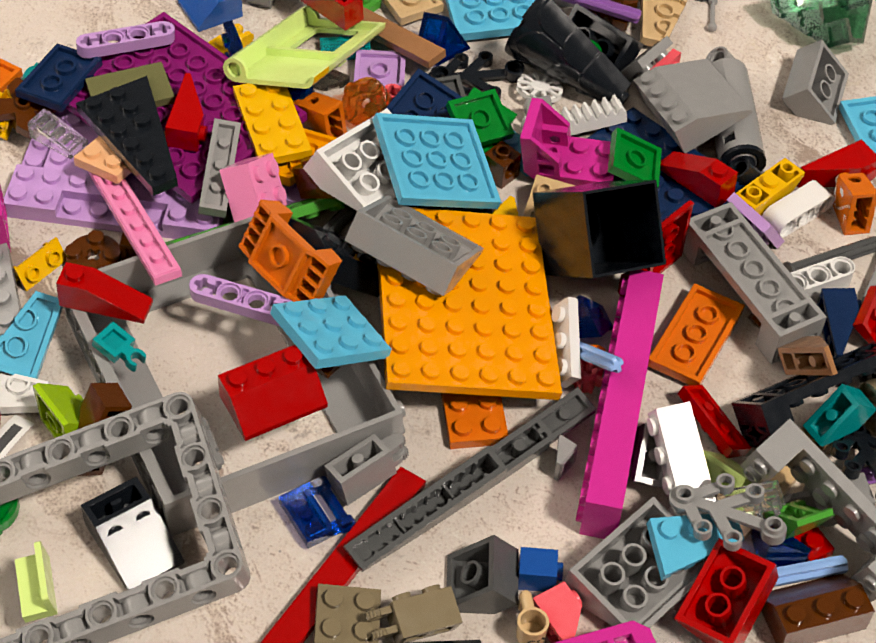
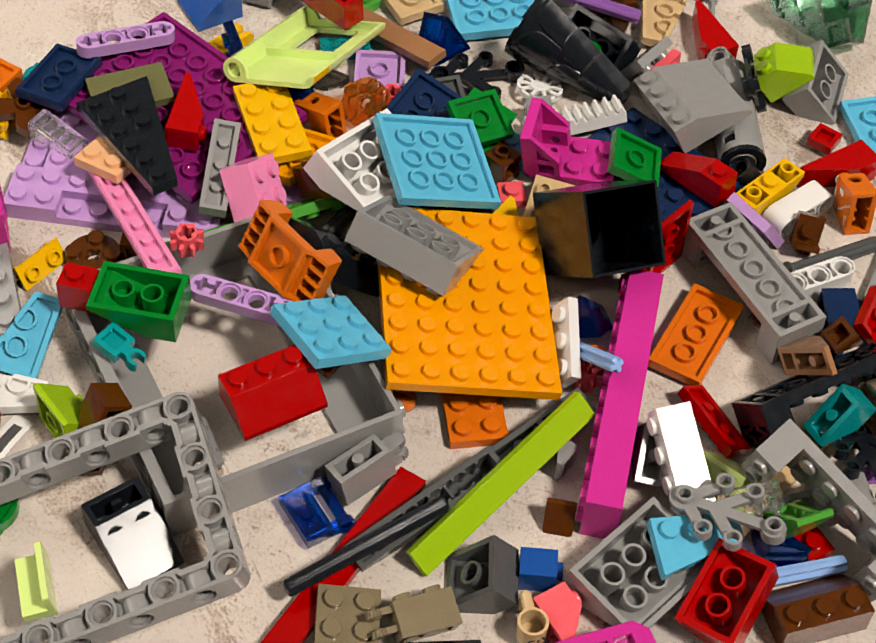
(141, 299): none -> green slope
(186, 240): none -> coral gear
(365, 546): none -> black axle
(407, 398): none -> orange tile
(500, 484): none -> lime tile
(514, 189): none -> coral plate
(559, 517): none -> reddish brown slope
(710, 33): none -> red slope
(751, 83): none -> black plant
(783, 68): none -> lime slope
(807, 233): none -> reddish brown bracket
(824, 139): none -> red plate
(841, 336): none -> reddish brown slope

